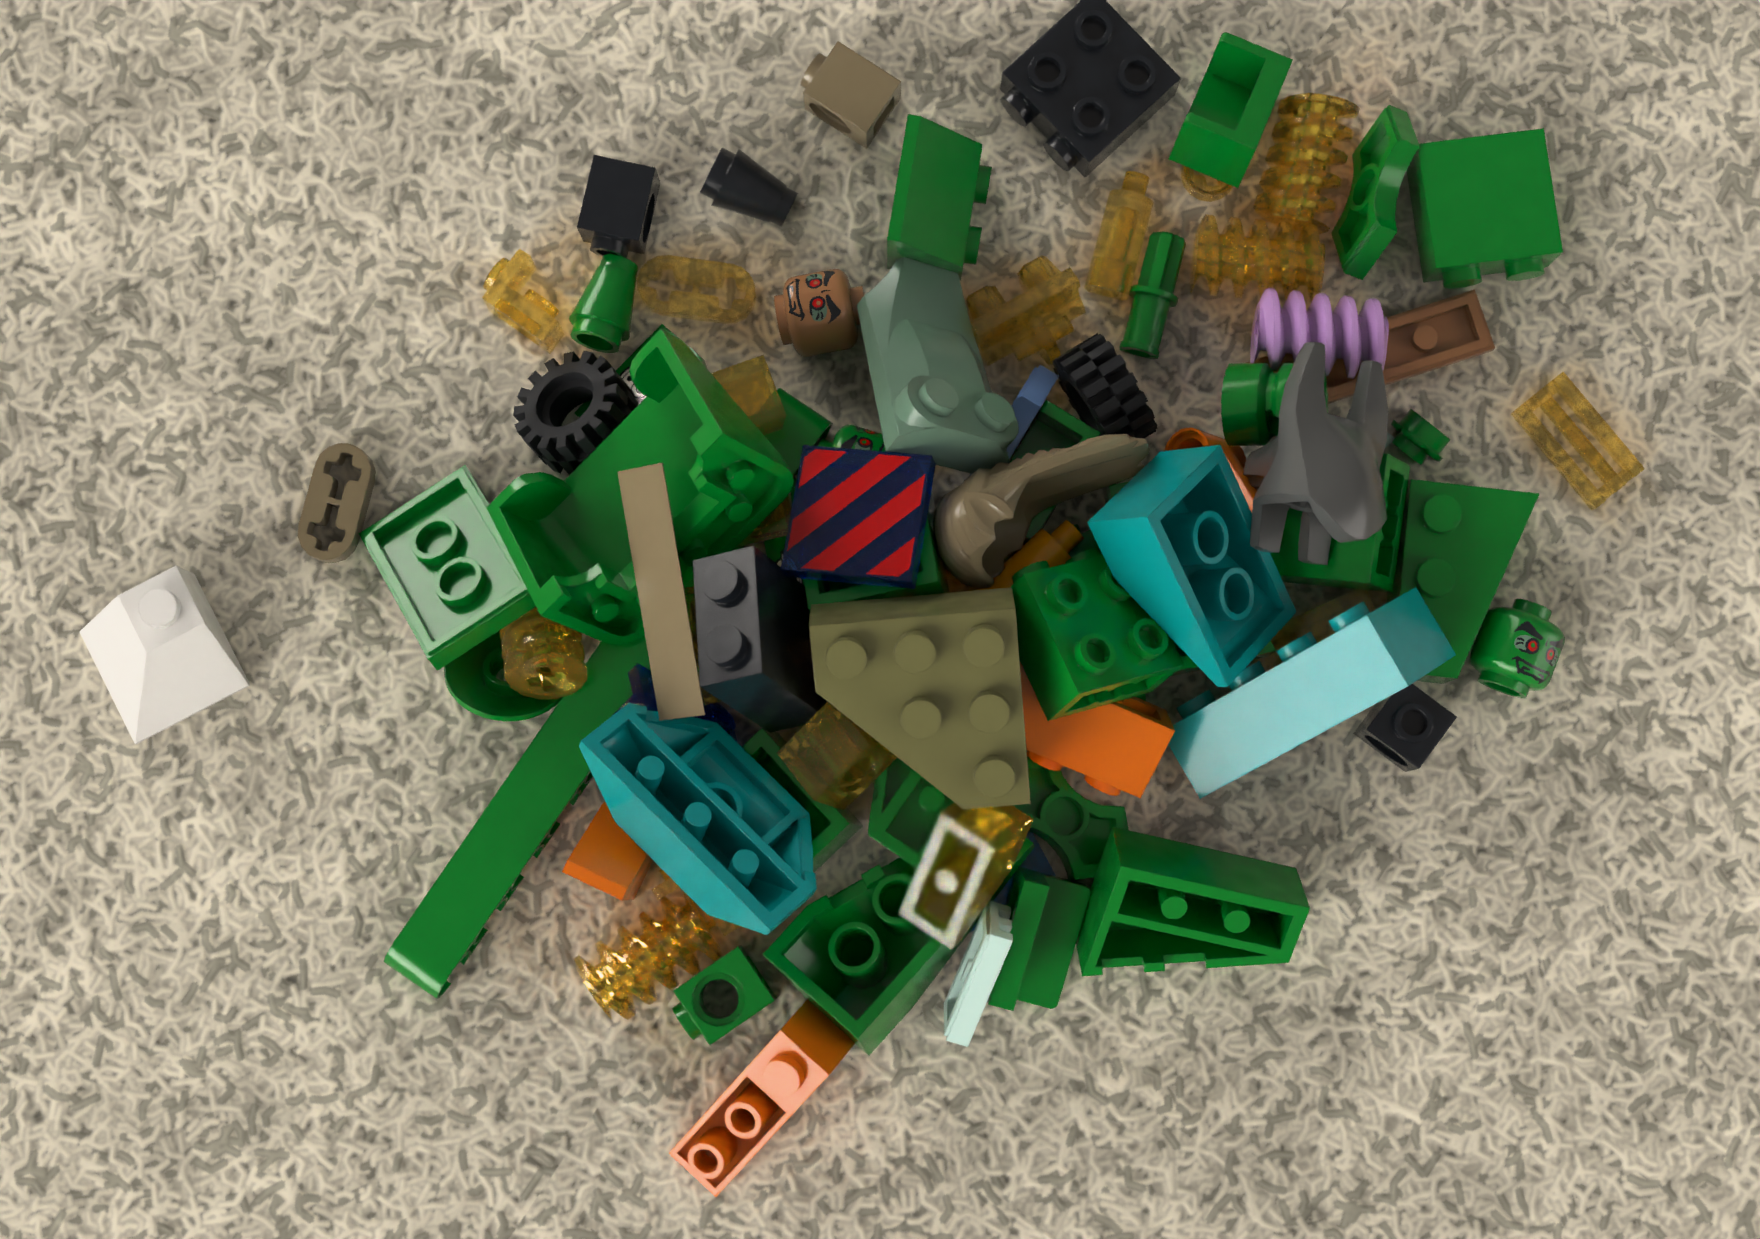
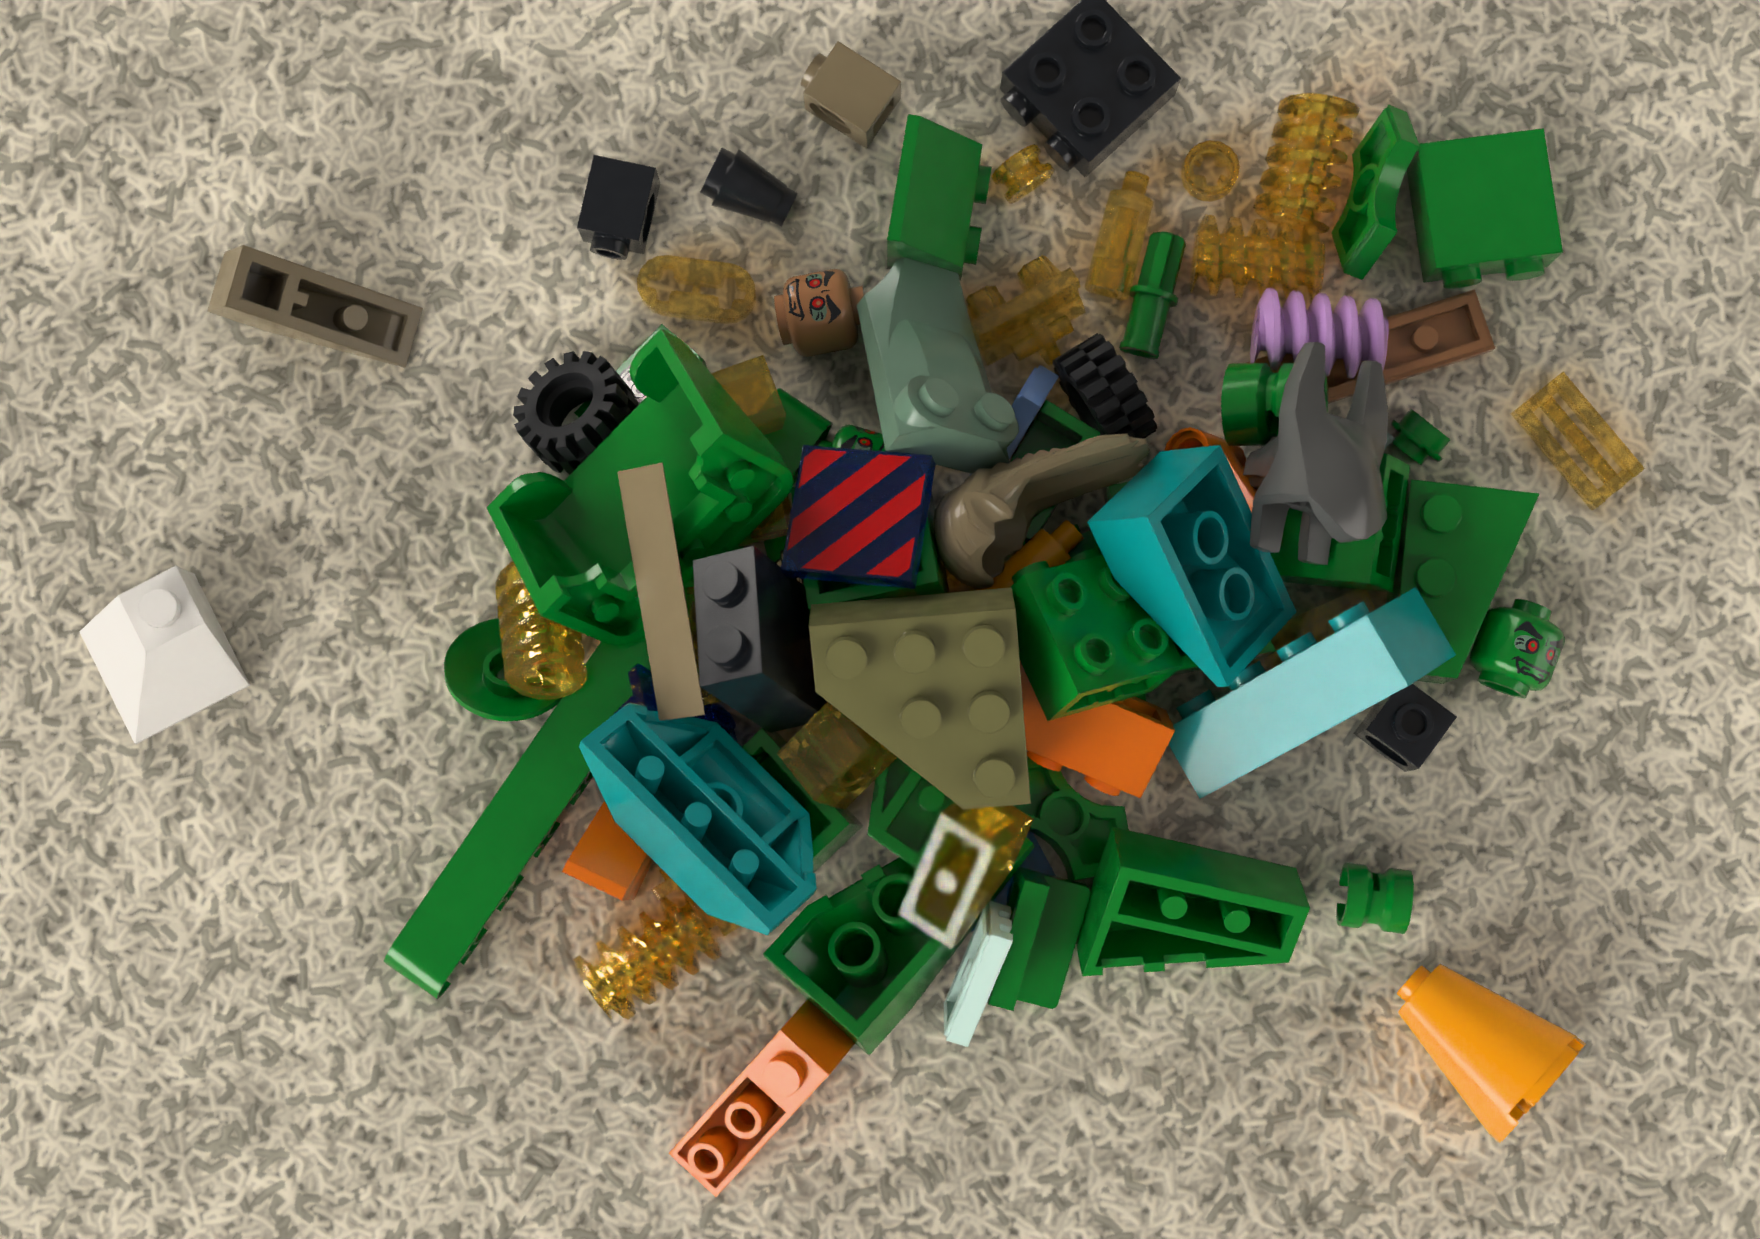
(313, 306): none -> dark tan slope
(321, 500): dark tan beam -> none
(448, 568): tile -> none
(527, 314): clear yellow bracket -> none
(606, 306): green cone -> none
(752, 996): green brick -> none
(1022, 173): none -> clear yellow bush
(1230, 109): green panel -> none
(1376, 898): none -> green wheel
(1486, 1045): none -> light orange cone

